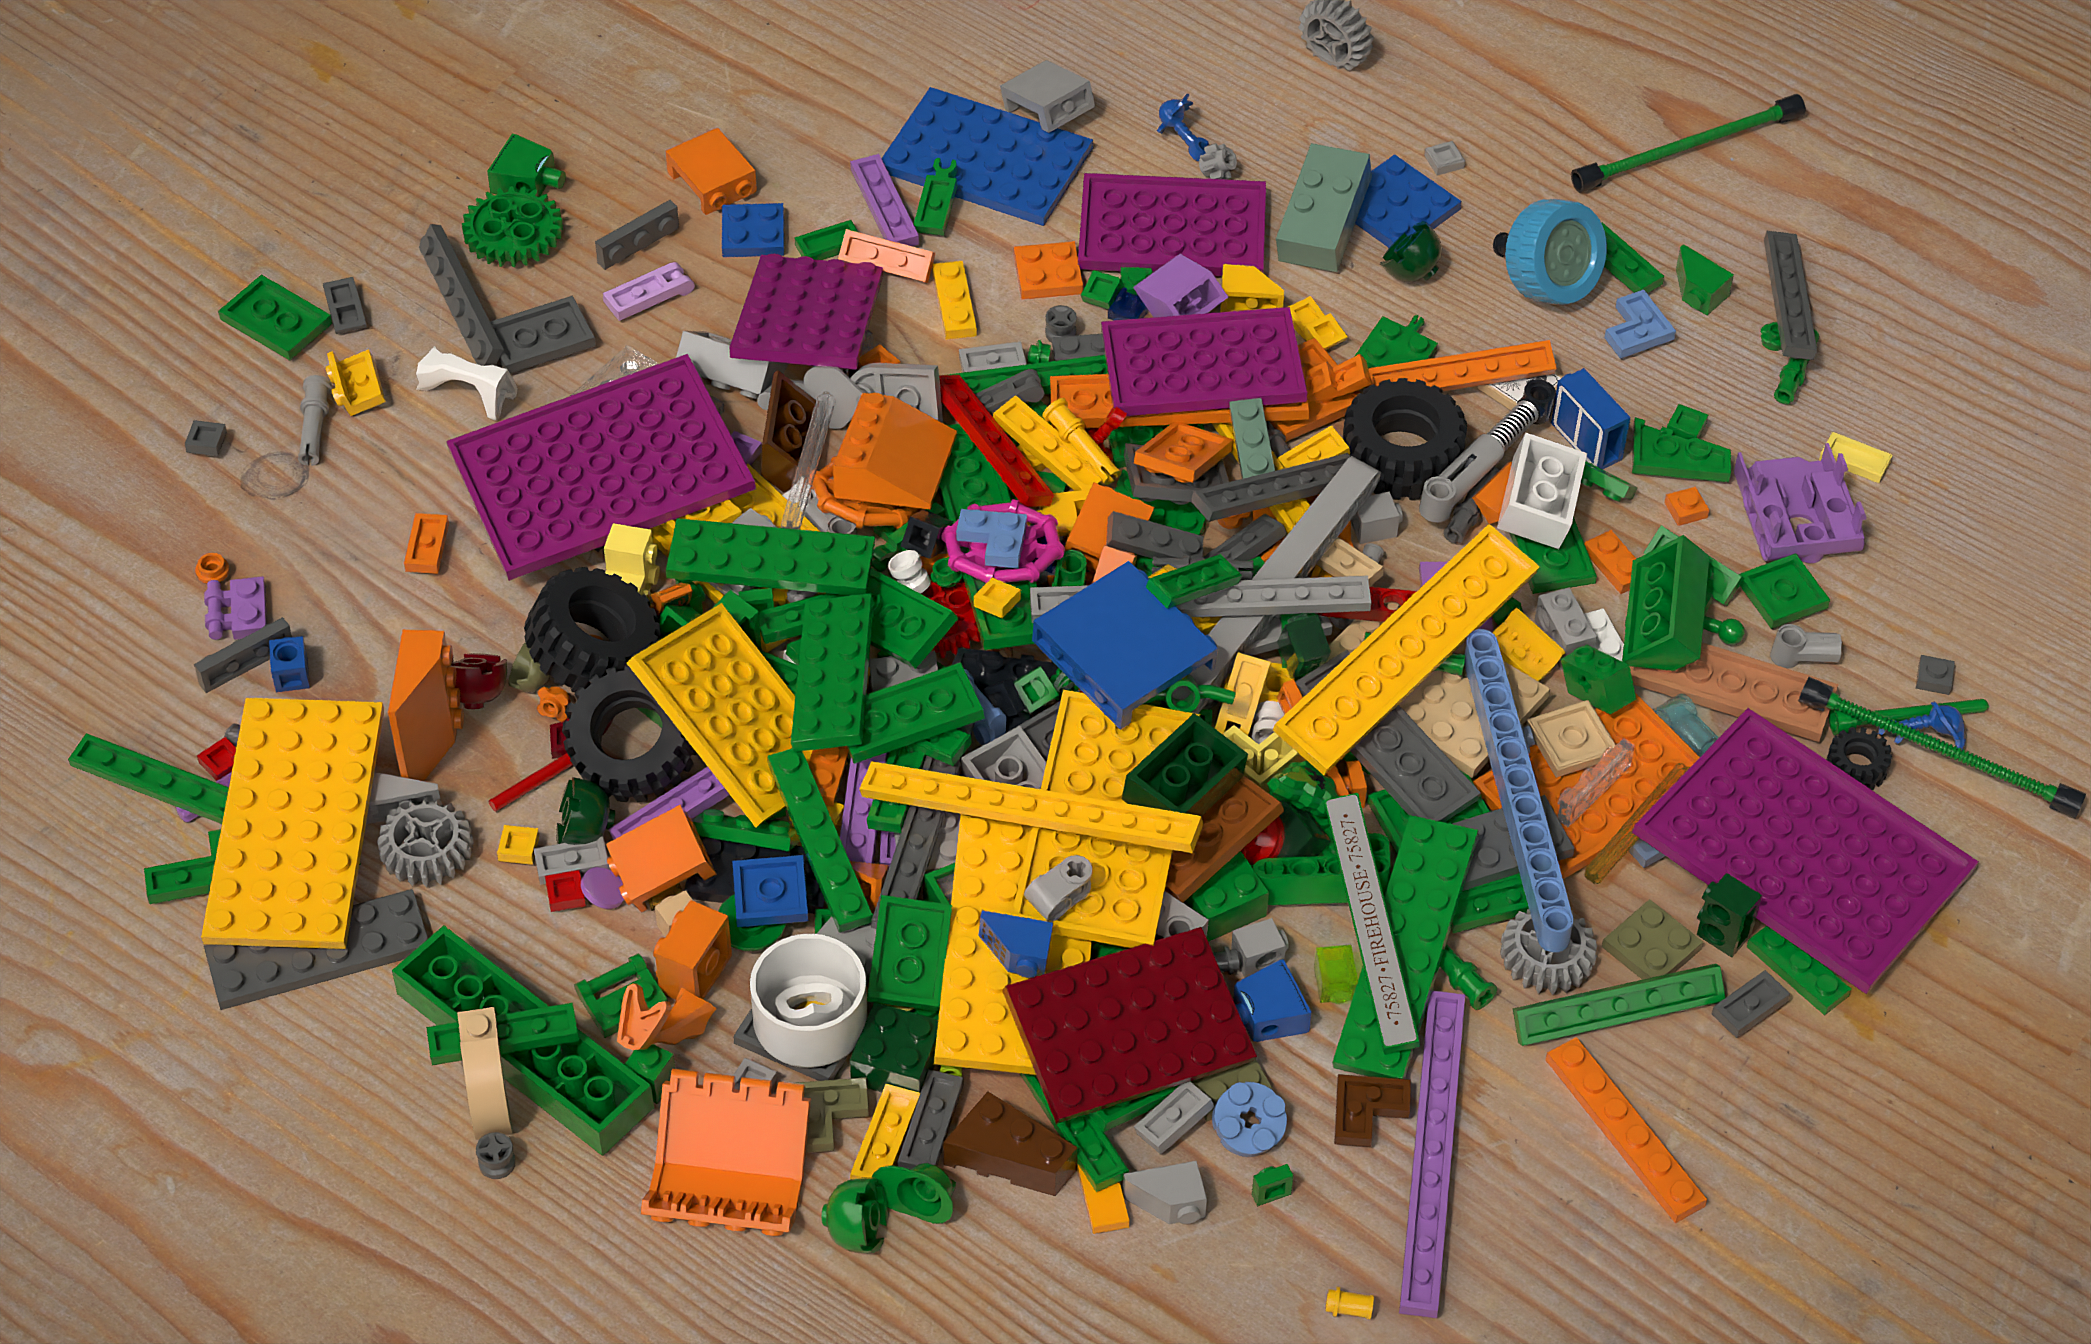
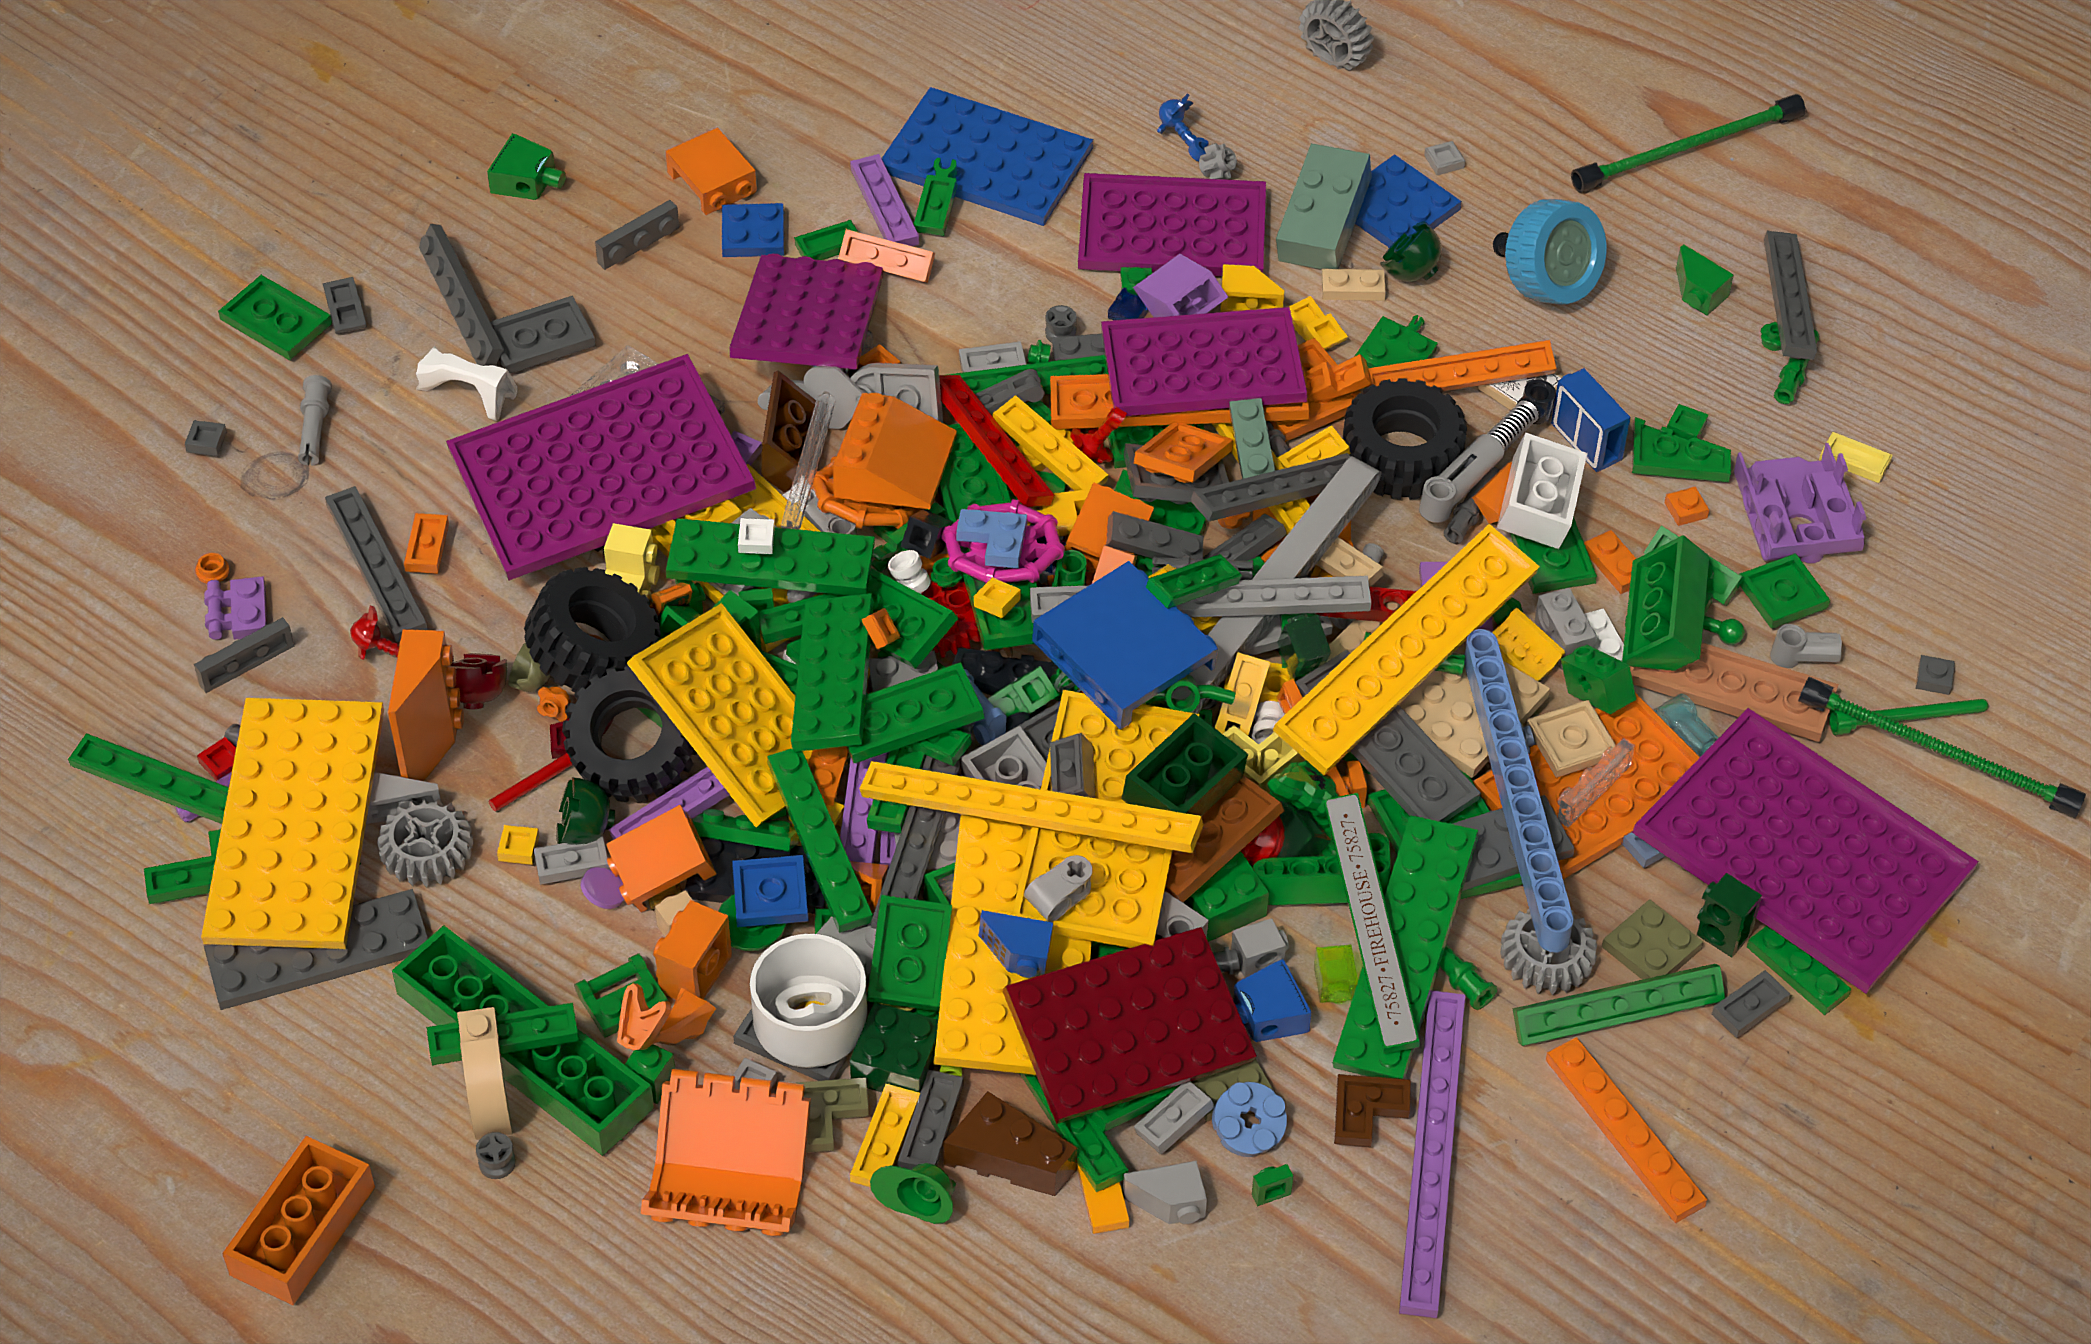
(289, 664): blue brick -> none
(299, 1220): none -> orange brick
(355, 382): yellow bracket -> none
(367, 635): none -> red piece
(375, 562): none -> dark grey plate
(512, 226): green gear -> none
(565, 890): red plate -> none
(648, 290): lavender plate -> none
(712, 360): light grey slope -> none
(756, 536): none -> white plate
(855, 1215): green cylinder -> none
(881, 628): none -> orange tile
(954, 300): yellow plate -> none
(1004, 696): black plate -> none
(1048, 270): orange plate -> none
(1050, 92): light grey panel -> none
(1072, 766): none -> dark grey slope
(1073, 431): yellow pin -> none
(1101, 289): green plate -> none
(1349, 1303): yellow pin -> none
(1353, 284): none -> tan plate
(1377, 519): light grey brick -> none
(1489, 905): green plate -> none
(1613, 486): green plate -> none
(1624, 838): clear yellow axle -> none
(1629, 265): green plate -> none
(1643, 327): medium blue plate -> none
(1864, 745): black tyre -> none
(1942, 718): blue piece -> none

